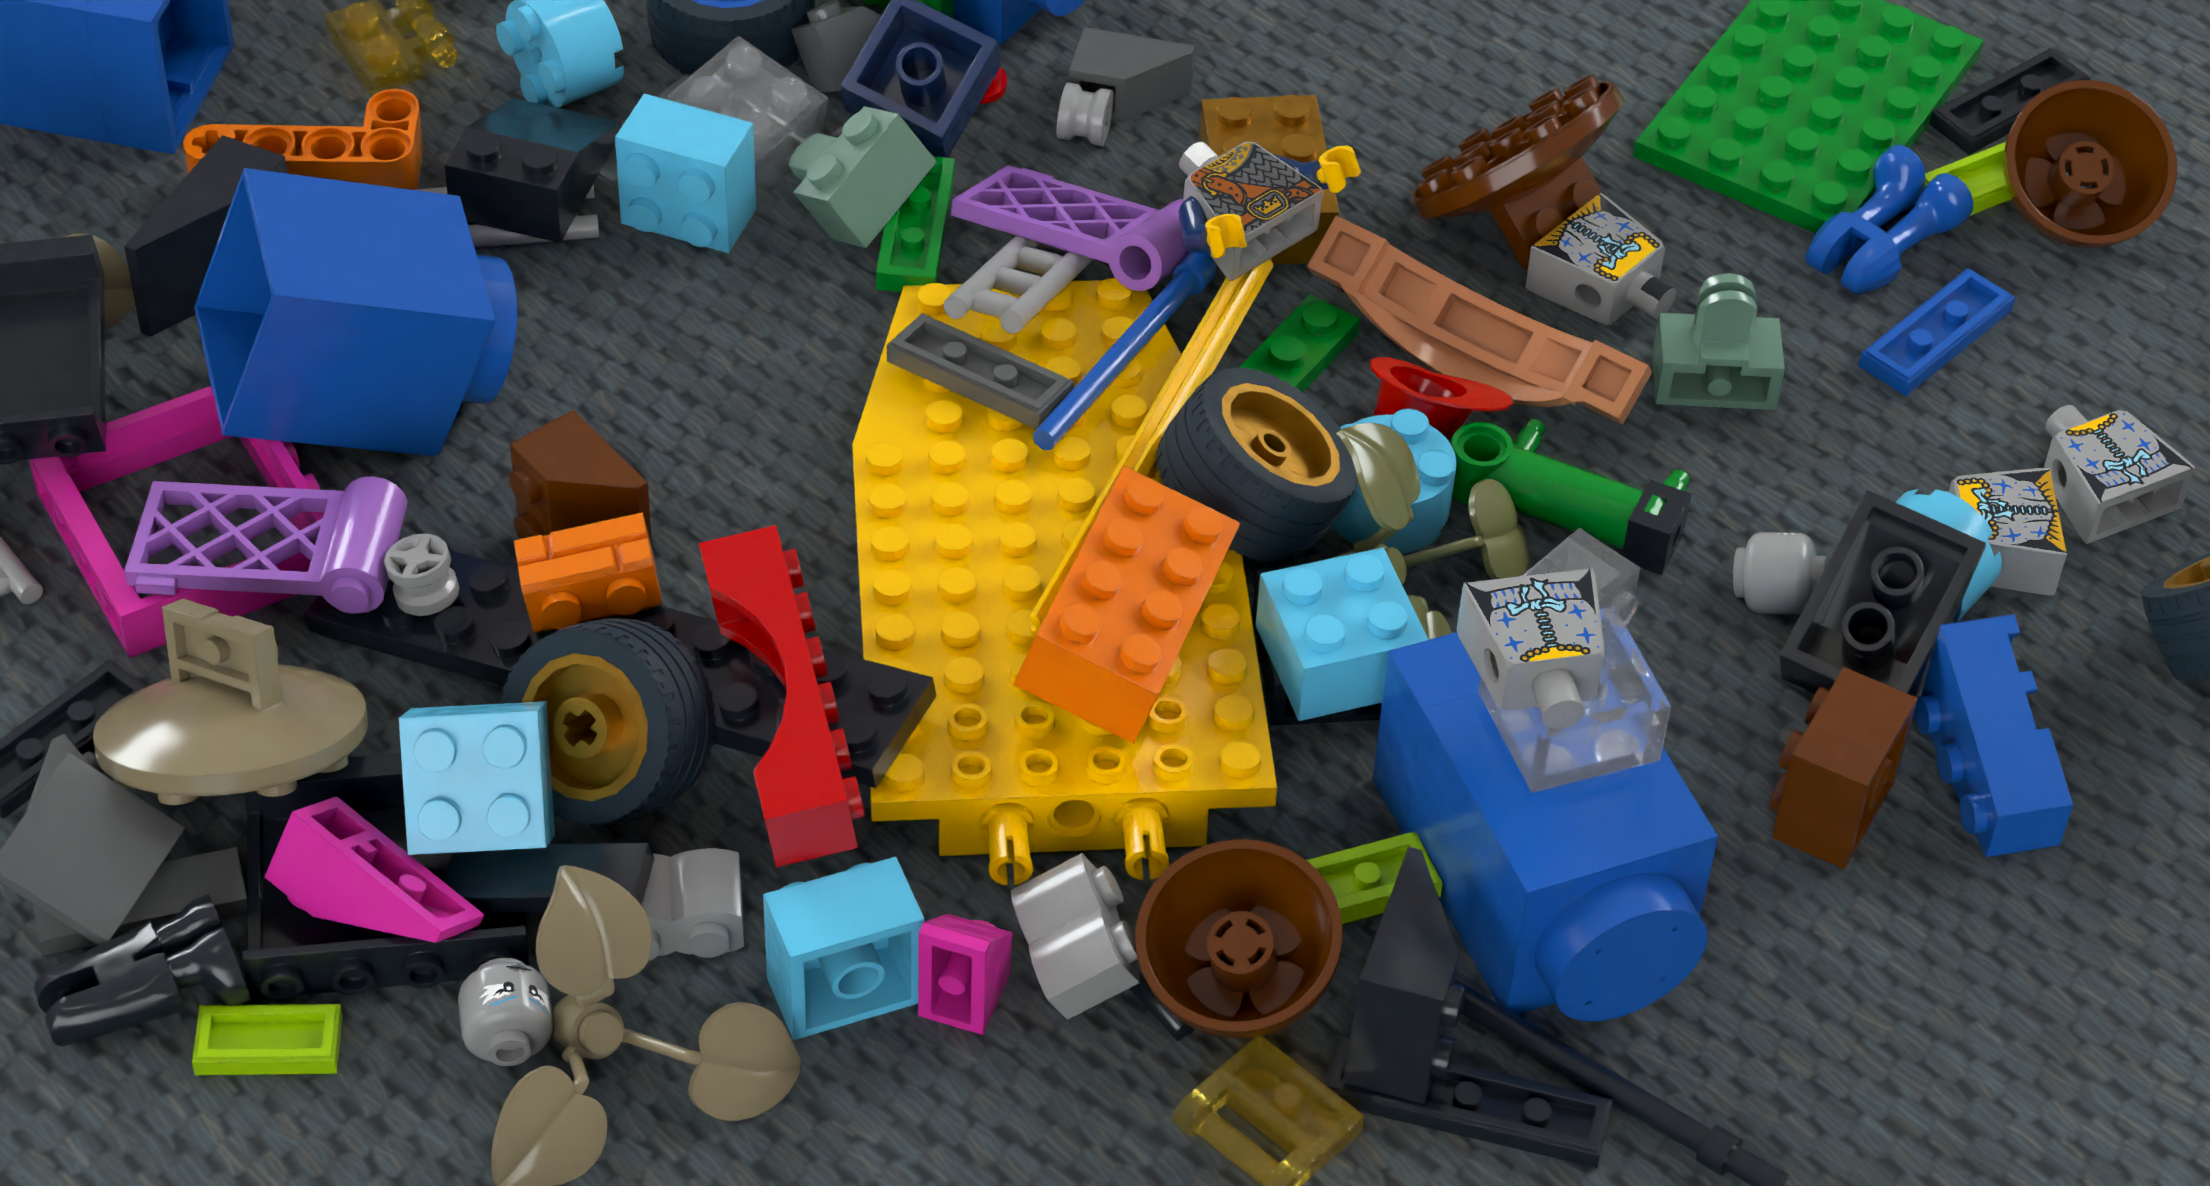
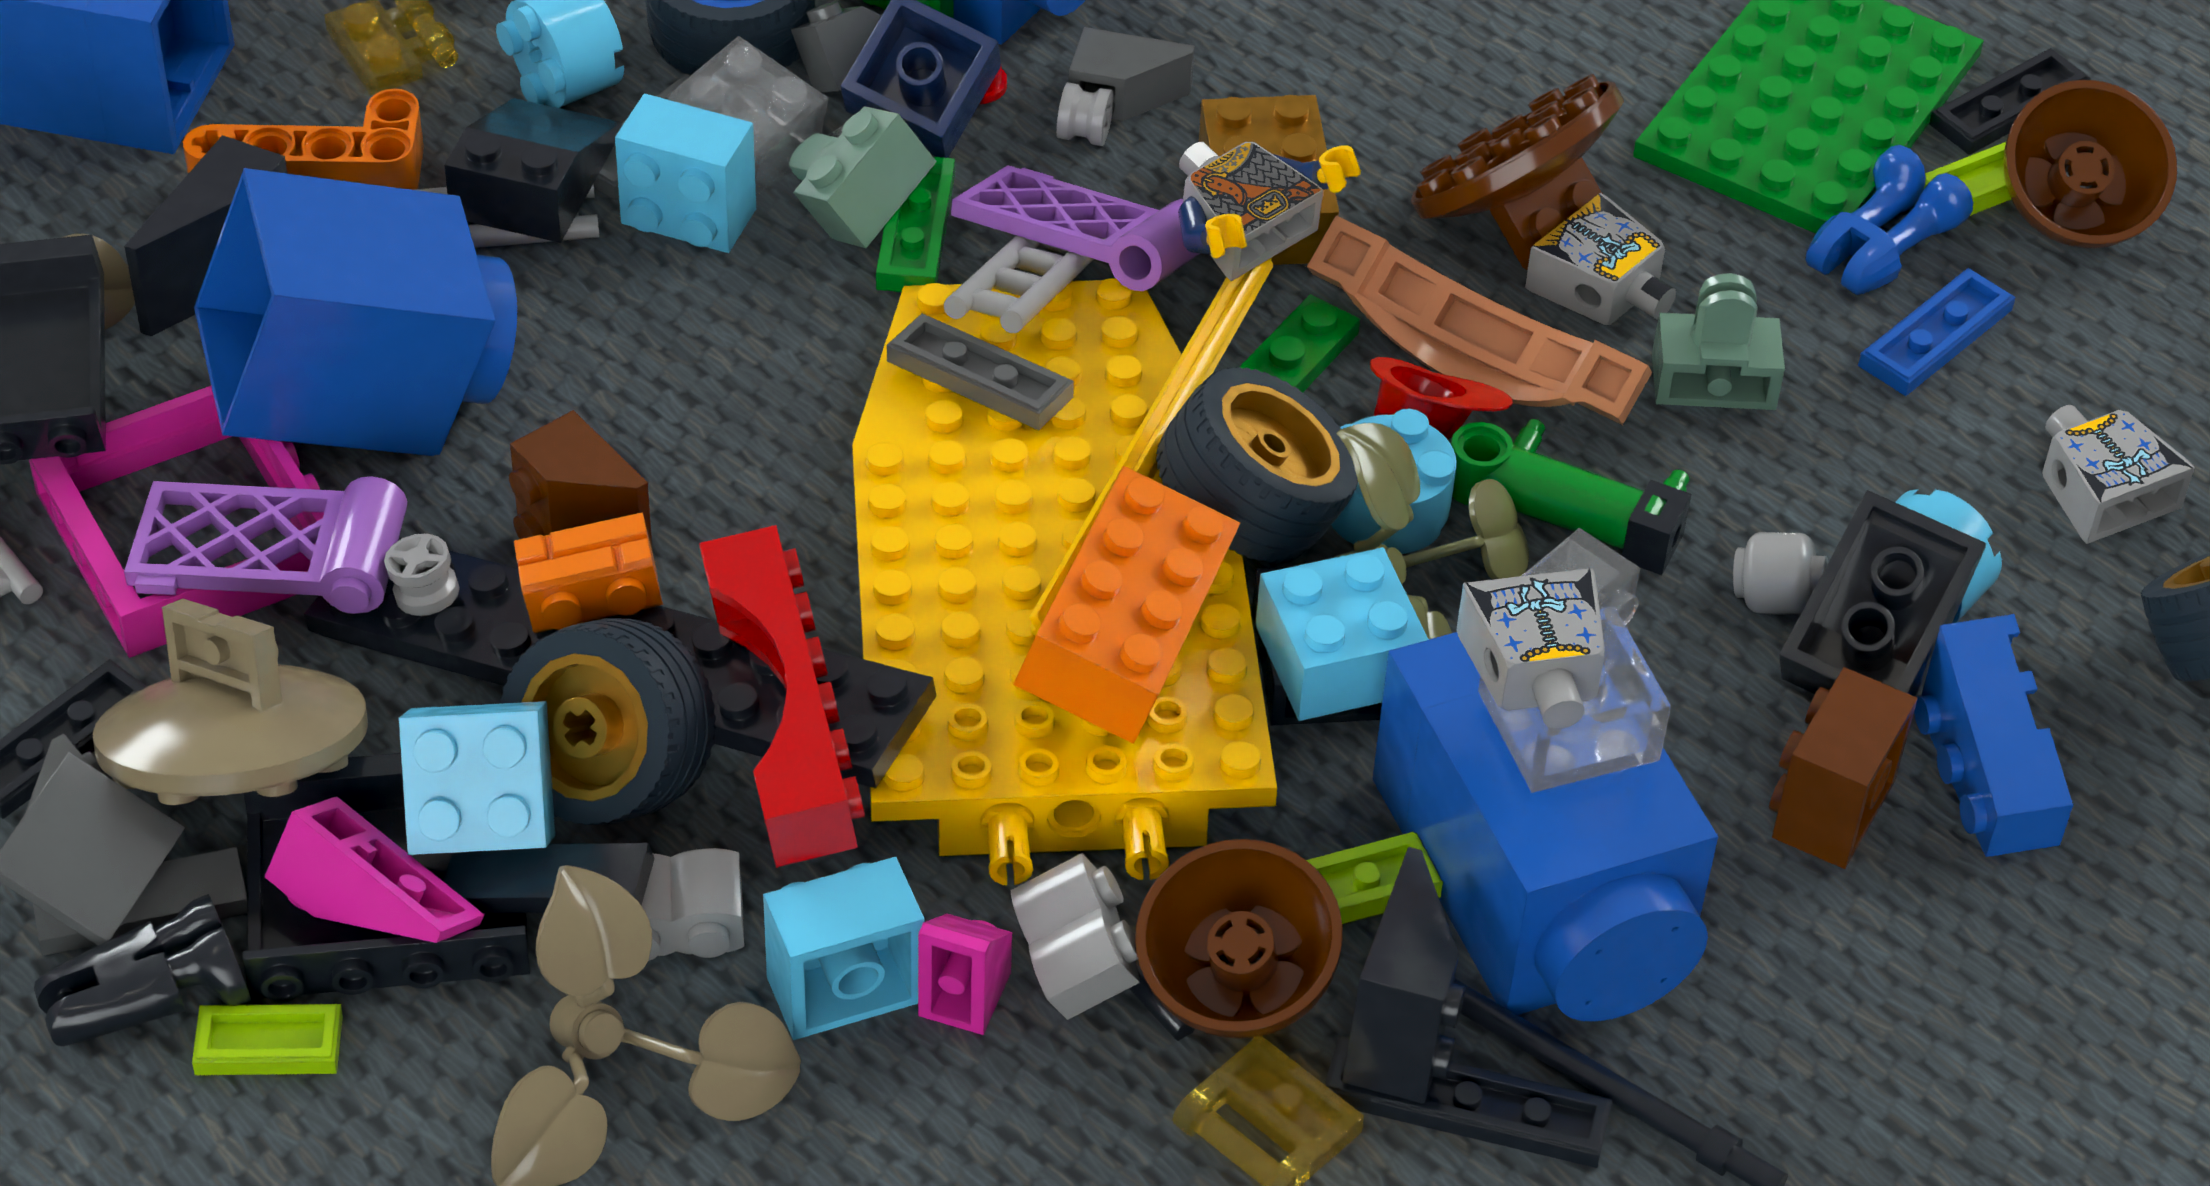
(505, 1009): light grey head -> none
(1189, 278): blue bar -> none
(2024, 525): torso -> none

